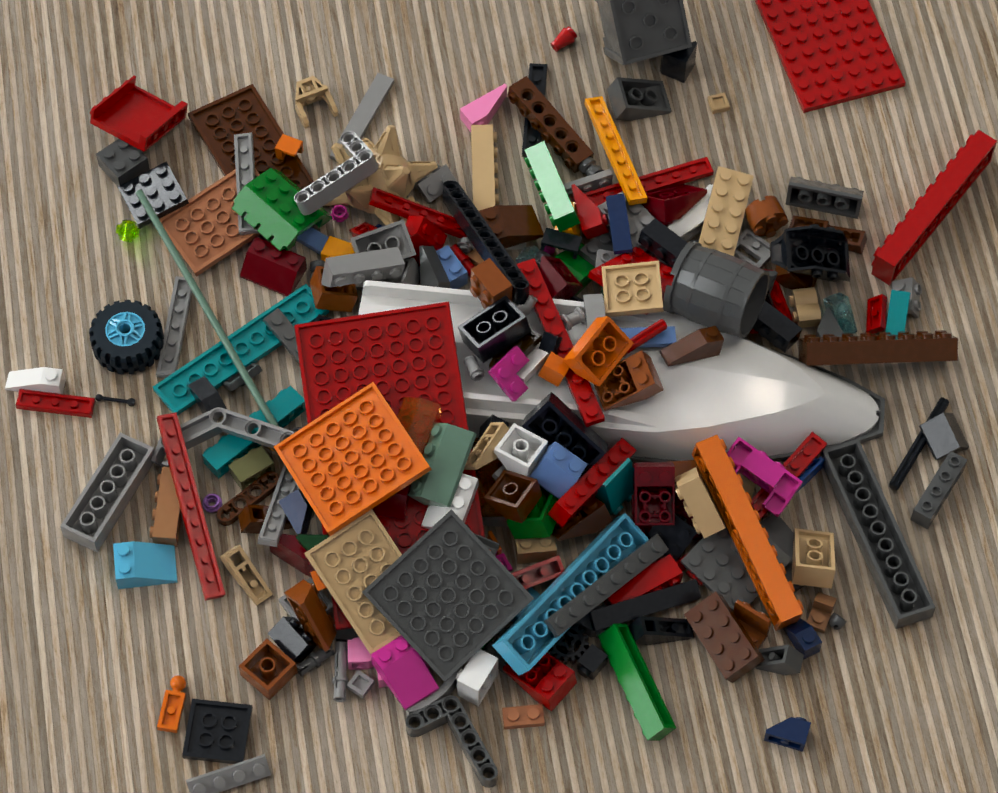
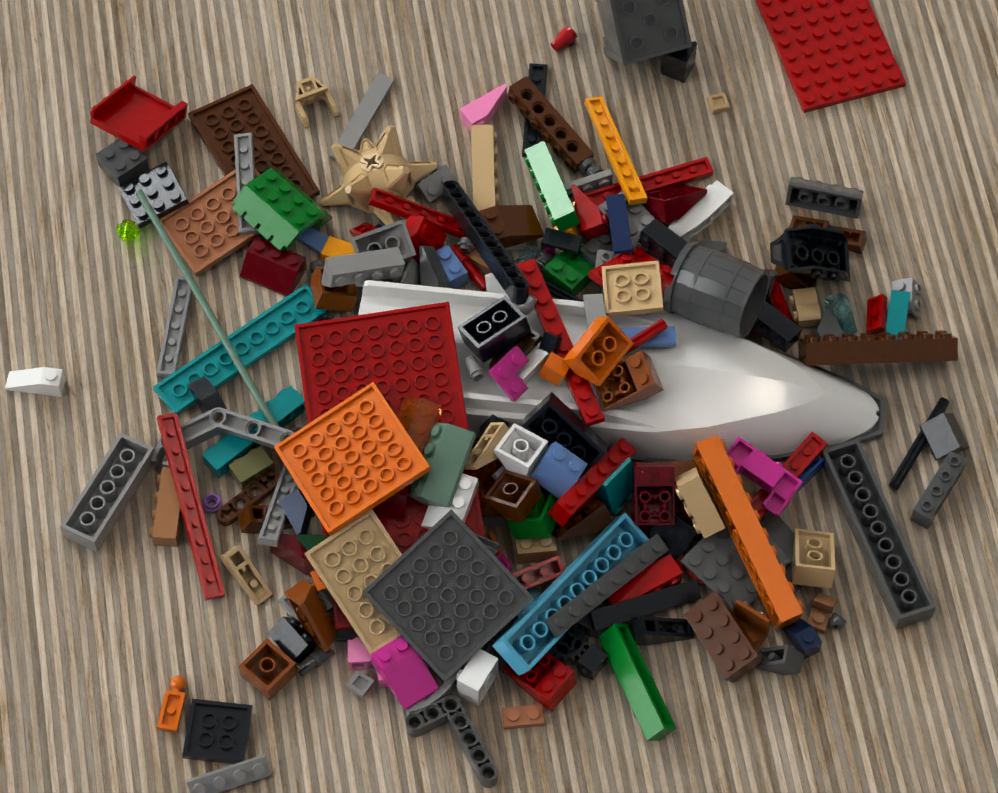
(55, 403): red tile -> none
(126, 336): black wheel -> none
(131, 402): black hinge -> none
(144, 564): medium azure slope -> none
(237, 381): dark grey plate -> none
(284, 331): dark grey plate -> none
(289, 146): orange panel -> none
(339, 209): dark pink plate -> none
(340, 179): light grey beam -> none
(340, 677): light grey pin -> none
(489, 283): dark orange brick -> none
(559, 278): dark red slope -> none
(573, 318): light grey bush -> none
(638, 98): dark grey slope -> none
(695, 346): reddish brown slope -> none
(726, 210): tan plate -> none
(754, 246): light grey plate -> none
(765, 216): dark orange brick -> none
(789, 733): dark blue slope -> none
(933, 207): red brick -> none

